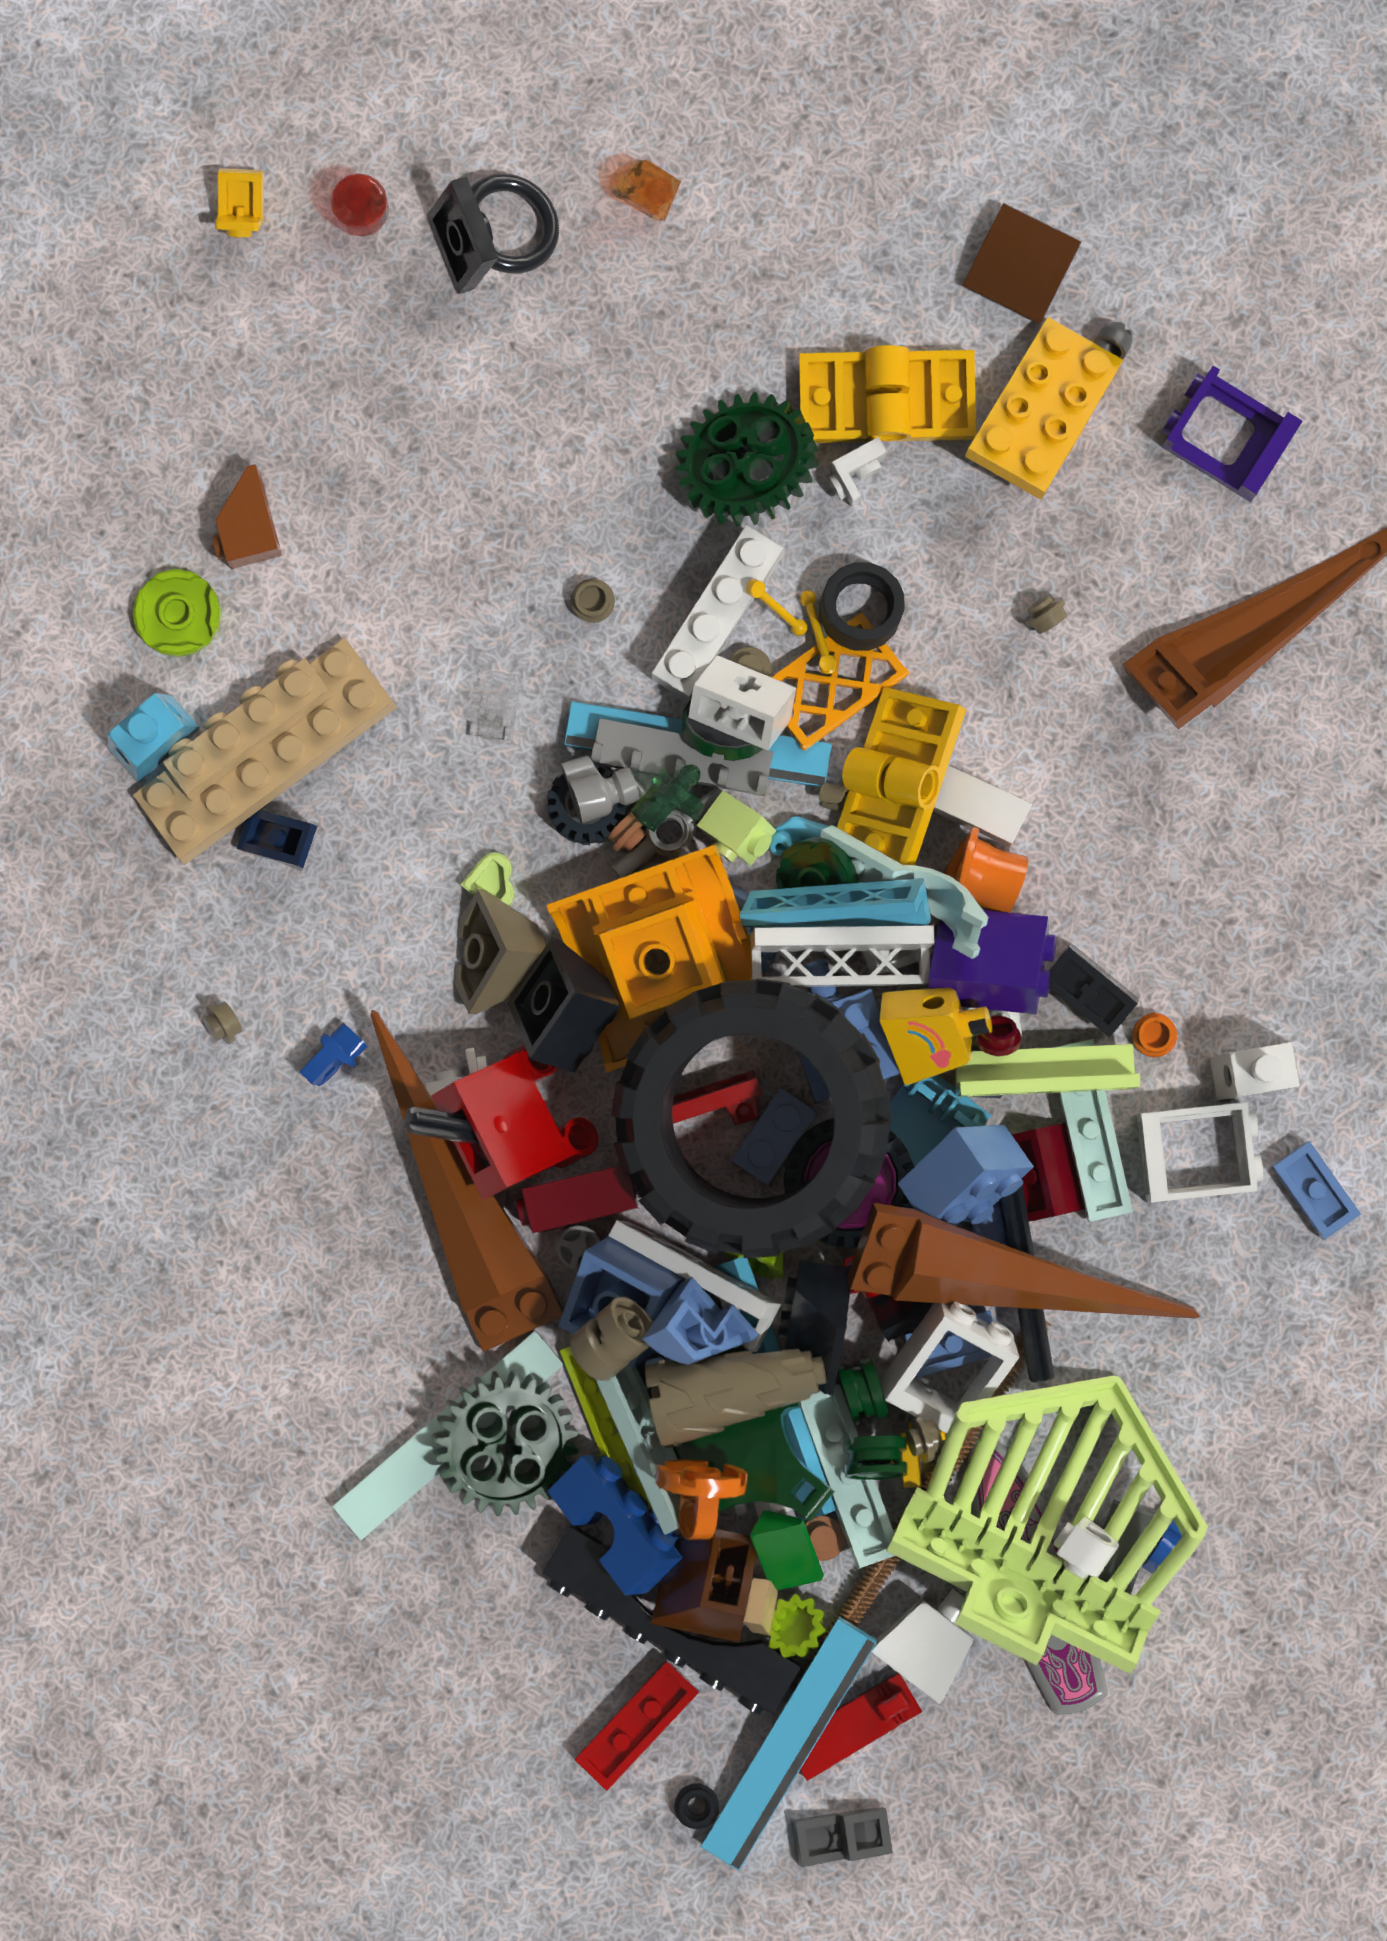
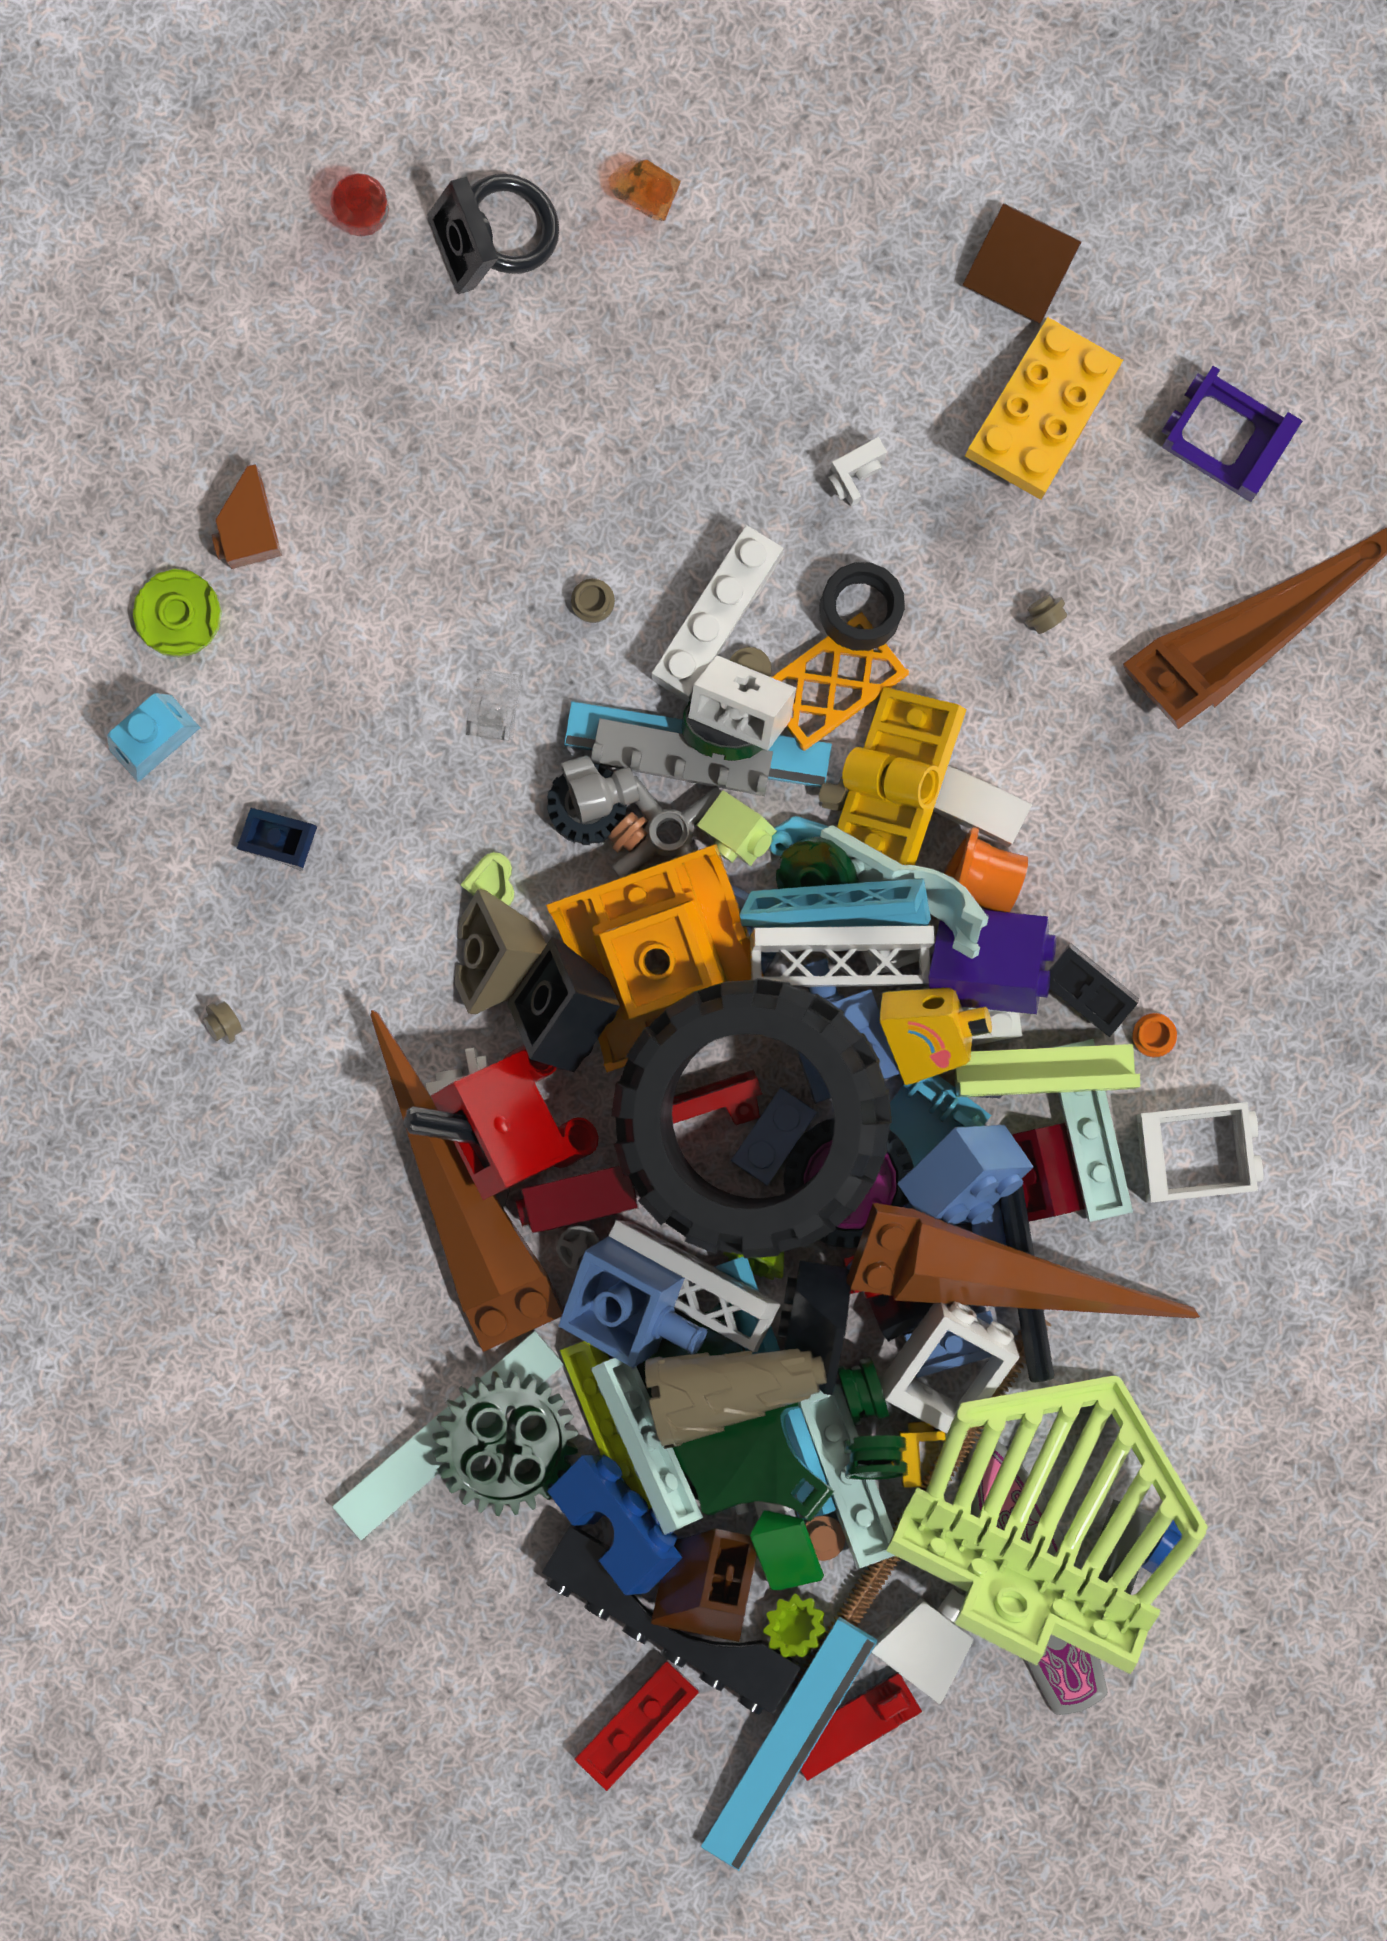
(240, 201): yellow bracket -> none
(262, 748): tan plate -> none
(338, 1048): blue piece -> none
(611, 1339): dark tan wheel -> none
(667, 794): clear green piece -> none
(695, 1327): medium blue slope -> none
(700, 1492): orange tile -> none
(702, 1819): black plate -> none
(746, 459): dark green gear -> none
(757, 590): yellow hinge -> none
(761, 1606): tan tile -> none
(827, 663): yellow hinge -> none
(842, 1836): dark grey slope -> none
(889, 395): yellow plate -> none
(924, 1439): dark tan plate -> none
(1002, 1040): dark red plate -> none
(1085, 1548): white plate -> none
(1115, 339): dark grey hinge -> none
(1254, 1071): white torso -> none
(1316, 1190): medium blue plate -> none

